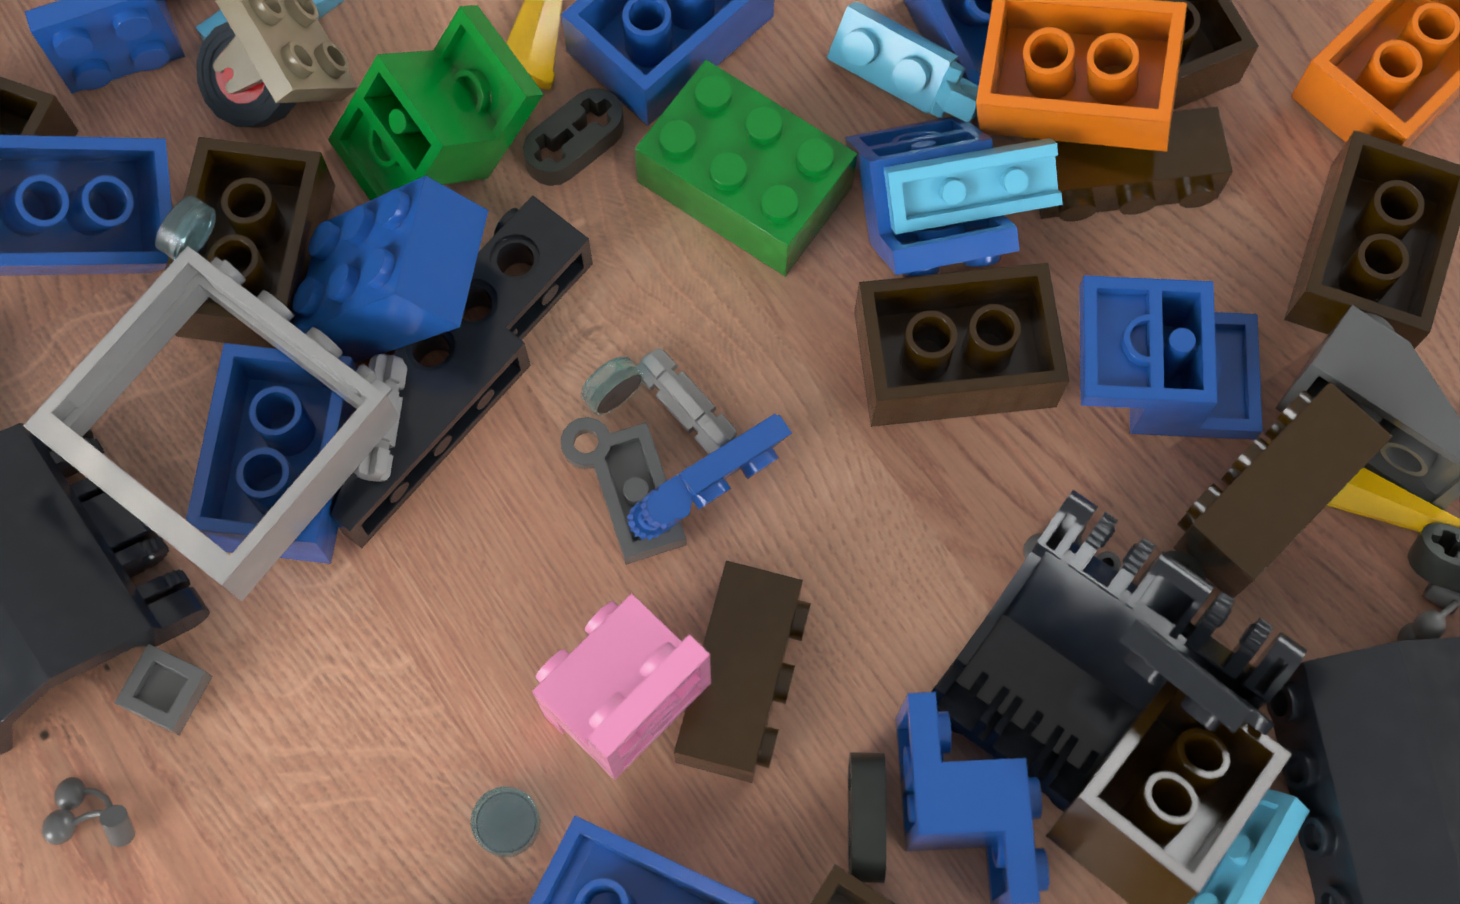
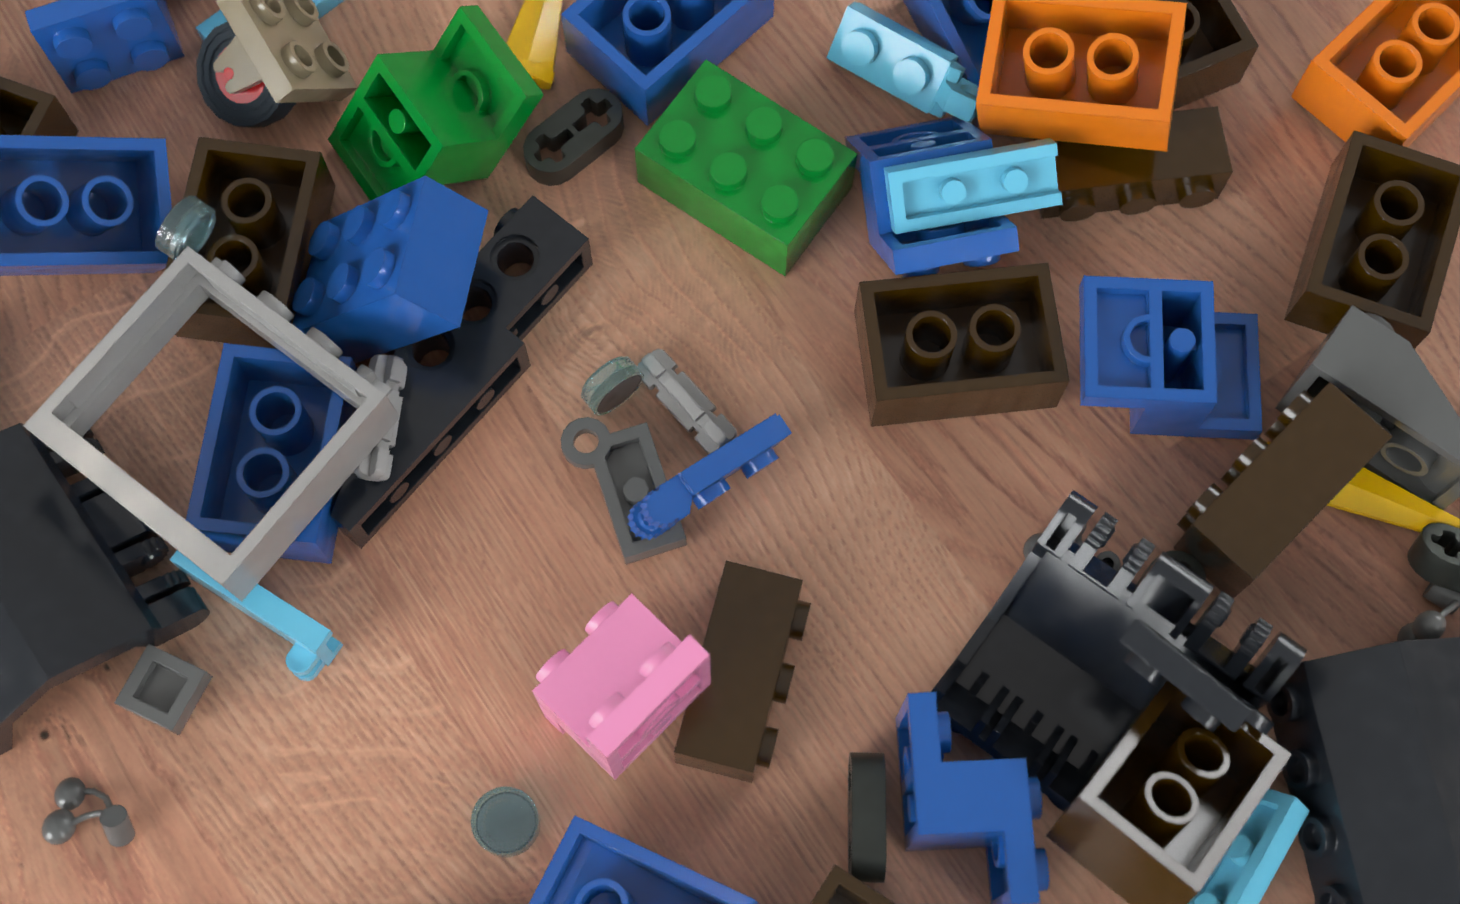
(312, 641): none -> medium azure hinge

